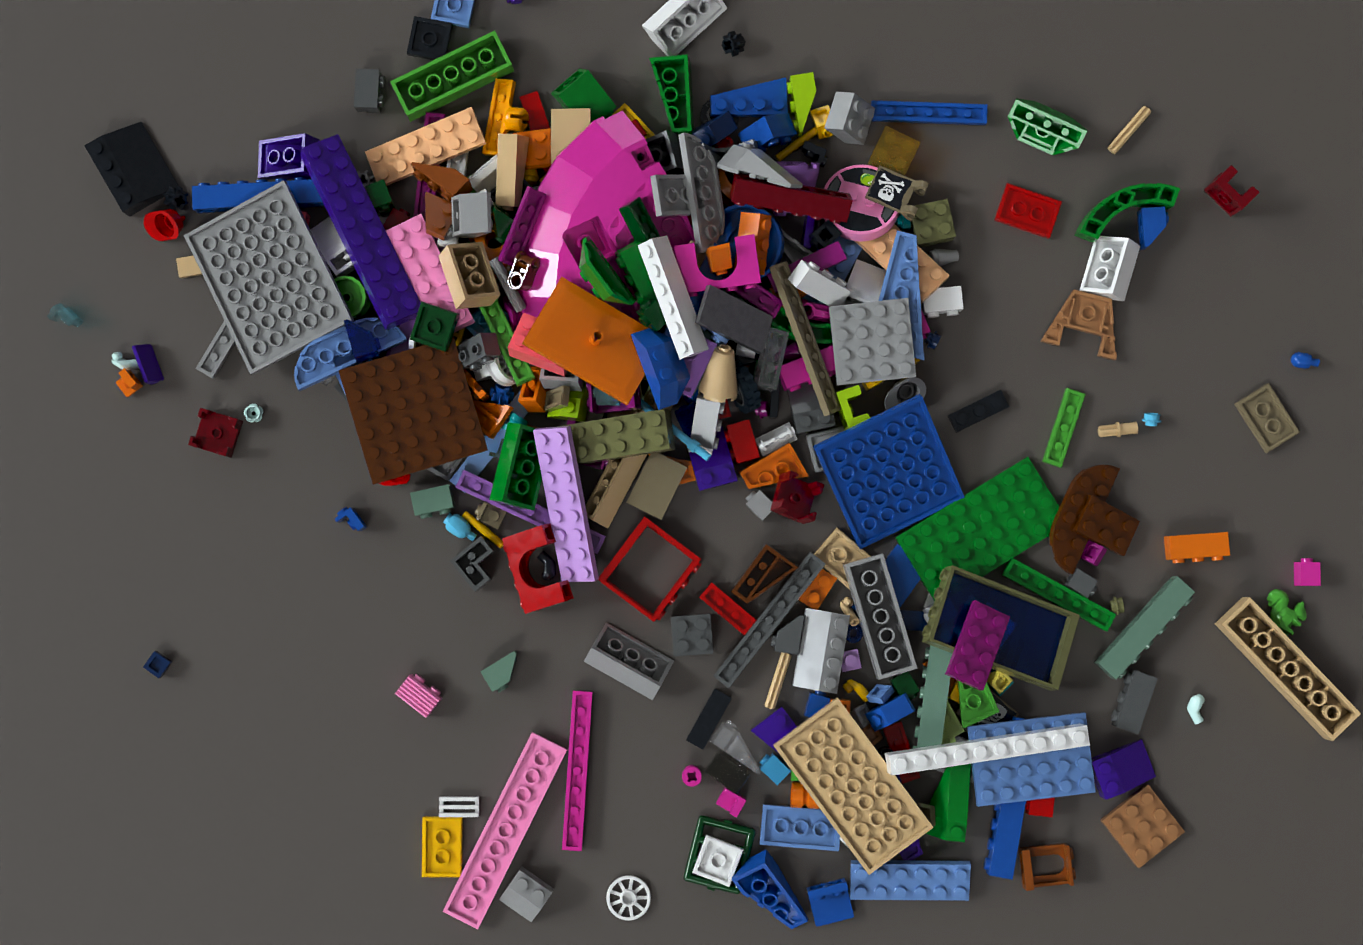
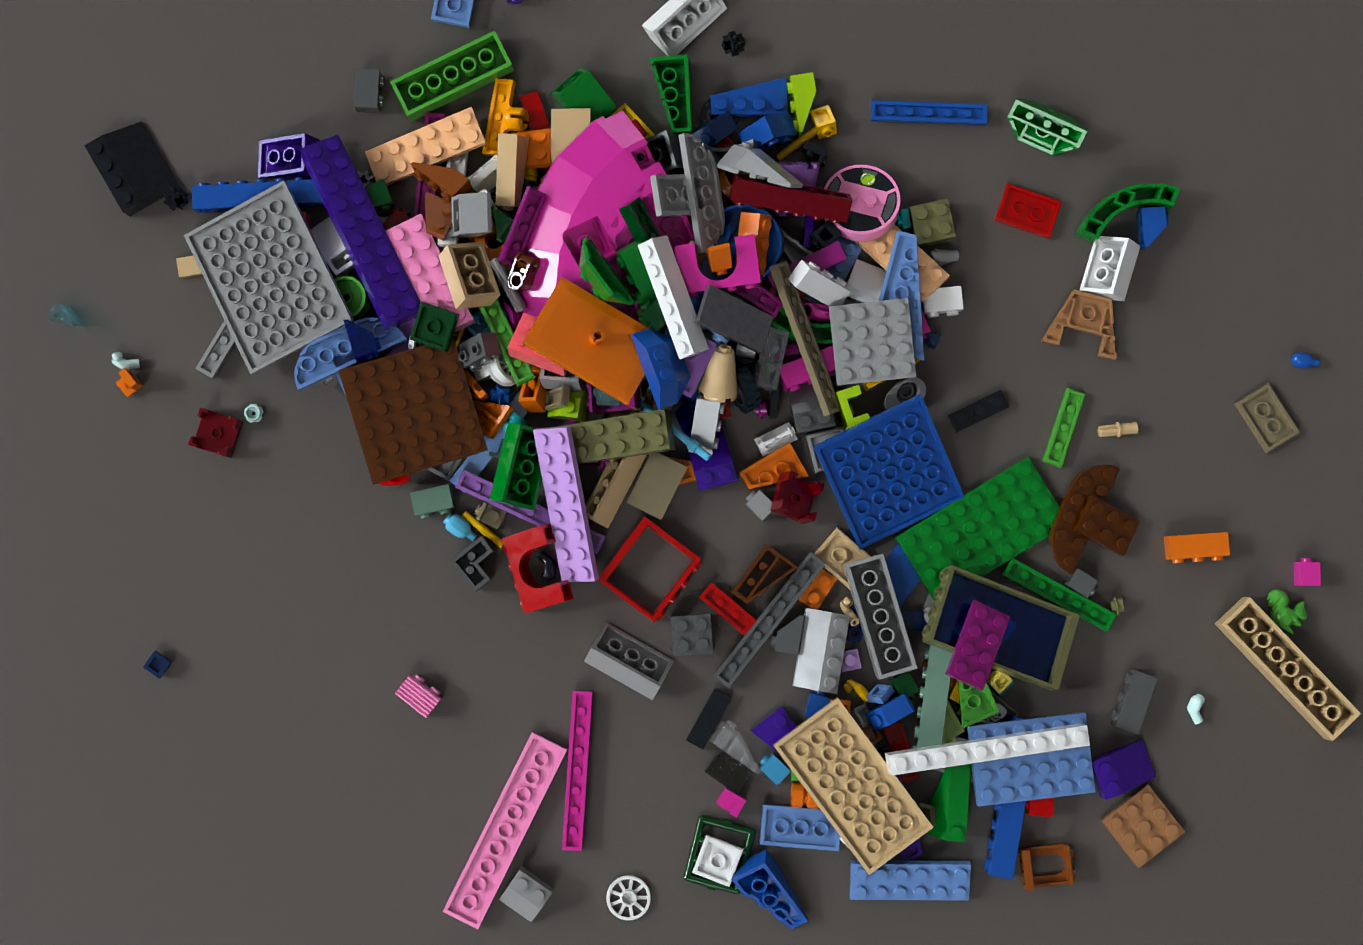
(148, 363): dark purple slope -> none
(163, 224): red piece -> none
(354, 521): blue bracket -> none
(429, 38): black plate -> none
(442, 846): yellow tile -> none
(458, 814): white tile -> none
(500, 672): sand green slope -> none
(689, 773): dark pink wheel -> none
(742, 442): red brick -> none
(777, 681): tan axle -> none
(830, 902): blue bracket -> none
(849, 118): light grey brick -> none
(894, 151): clear yellow brick -> none
(895, 191): flag -> none
(1093, 553): magenta plate -> none
(1129, 129): tan axle -> none
(1144, 627): sand green brick -> none
(1151, 419): medium azure plate -> none
(1226, 195): dark red panel -> none

